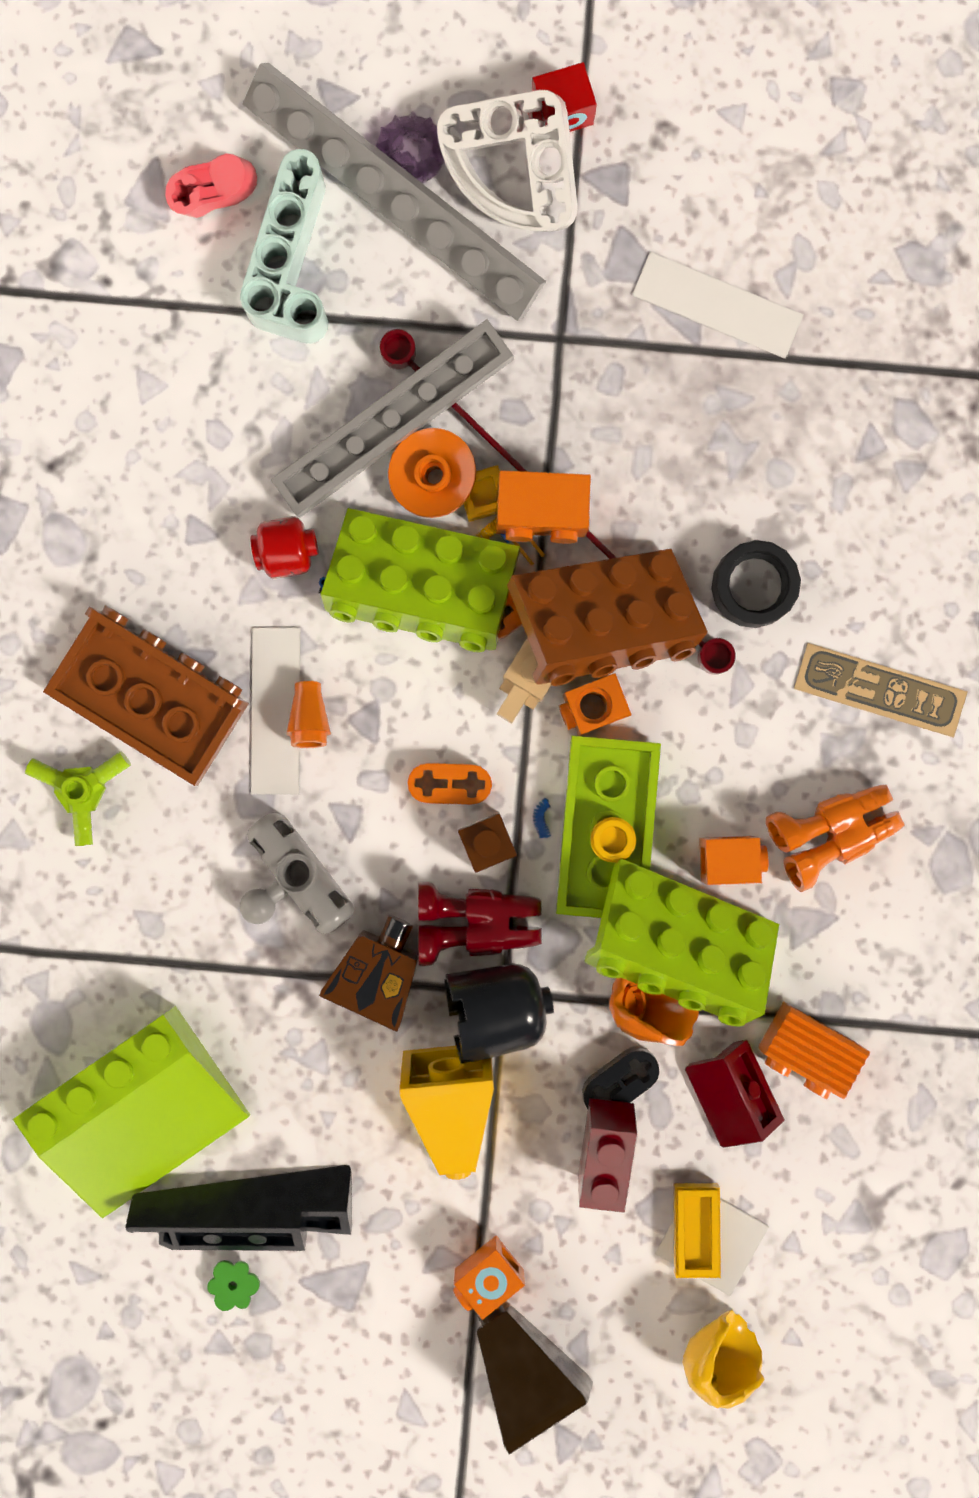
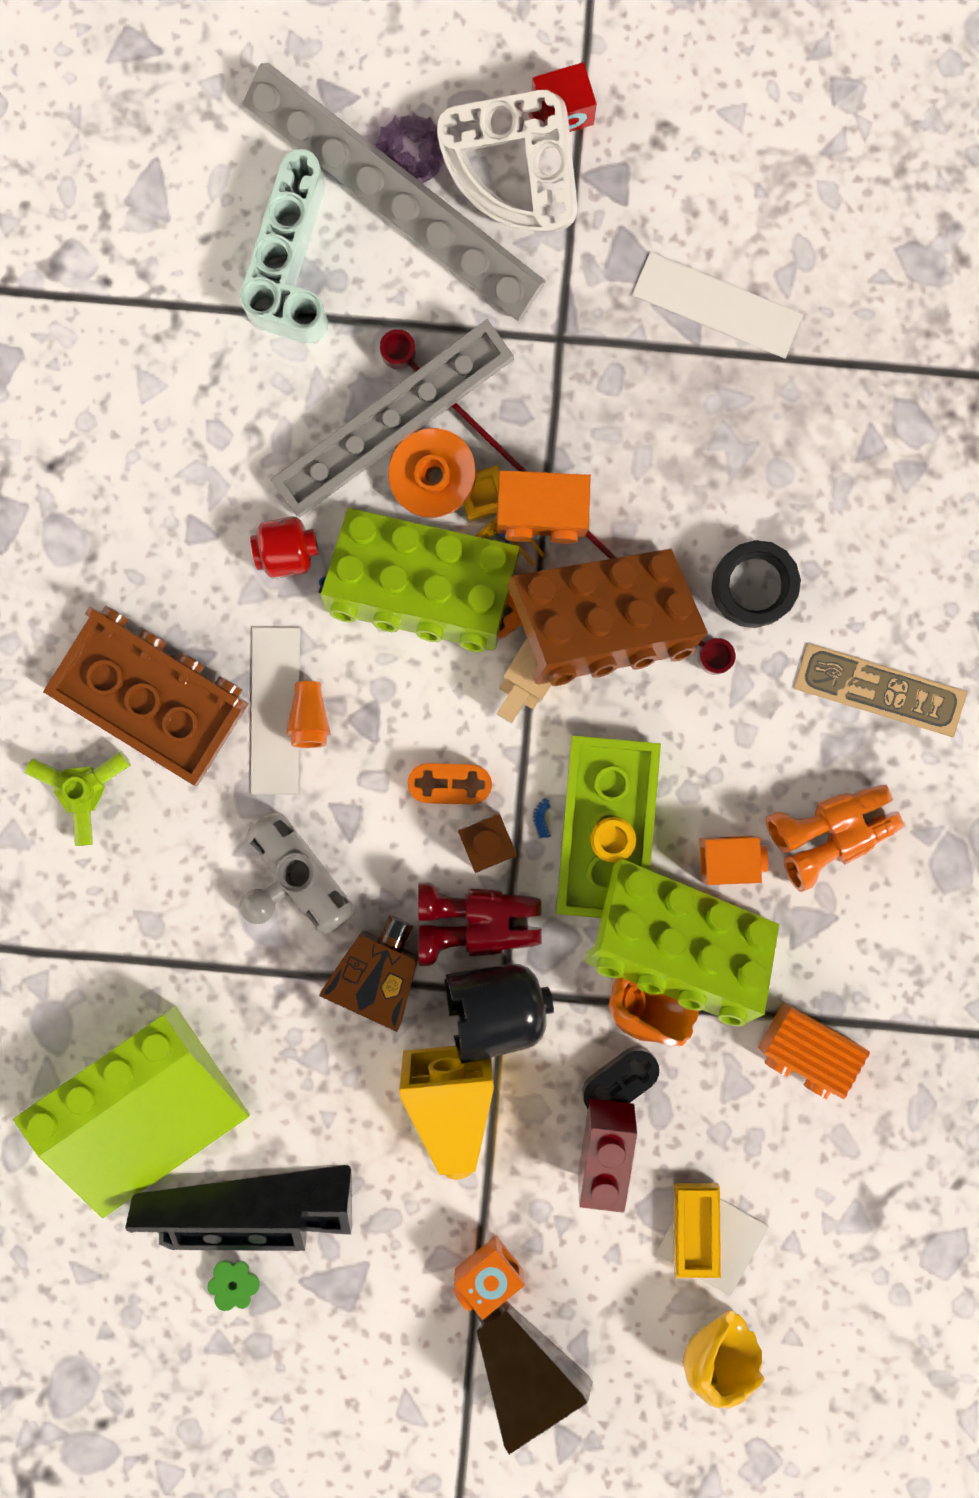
(211, 185): coral piece -> none
(614, 702): orange brick -> none
(735, 1096): dark red panel -> none

